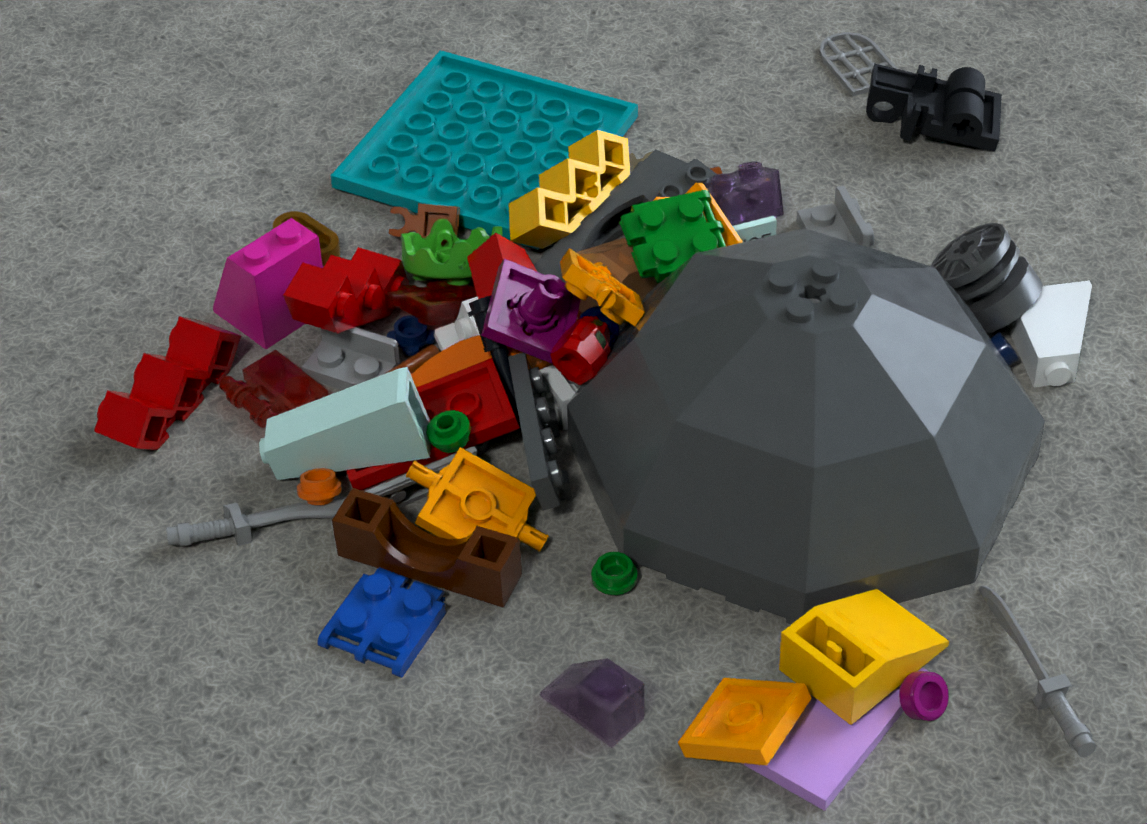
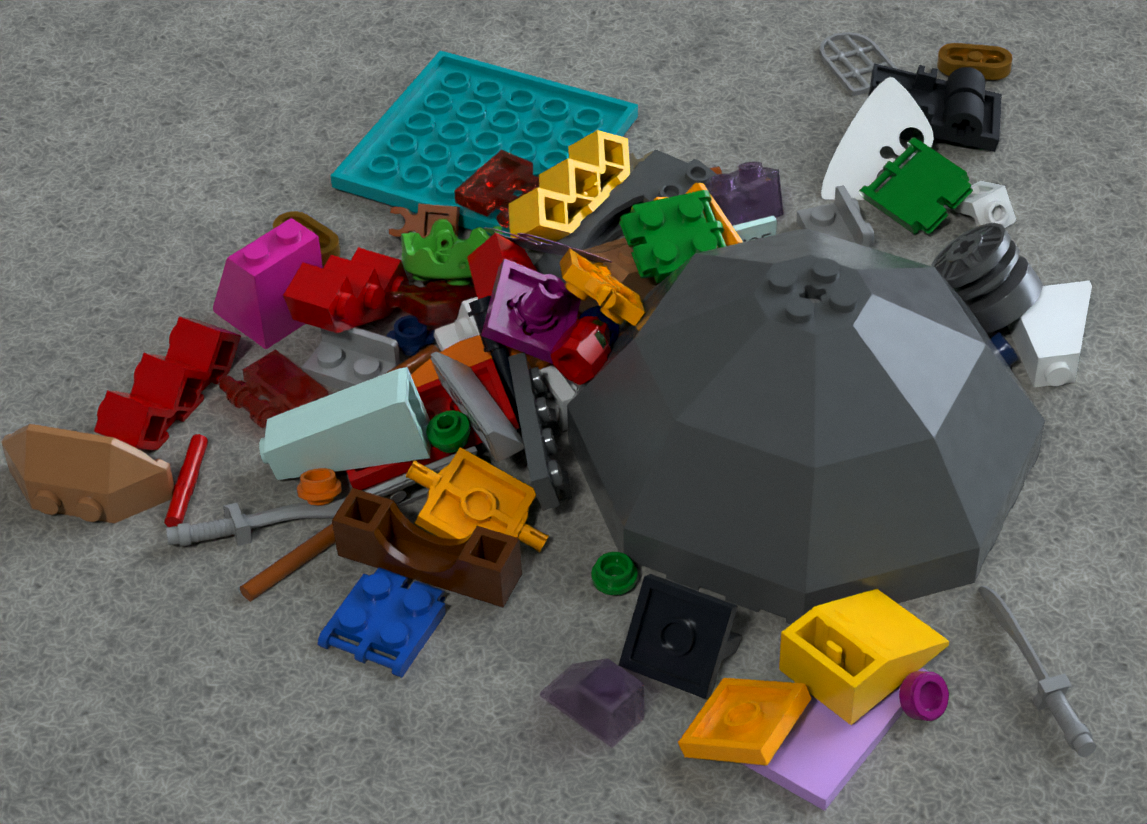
(85, 474): none -> medium nougat wedge
(186, 480): none -> red piece
(288, 564): none -> dark orange bar
(478, 406): none -> light grey slope
(494, 185): none -> clear red plate
(553, 248): none -> lavender piece
(679, 636): none -> black bracket
(875, 126): none -> white piece
(919, 188): none -> green plate
(988, 204): none -> white bracket
(991, 61): none -> pearl gold plate

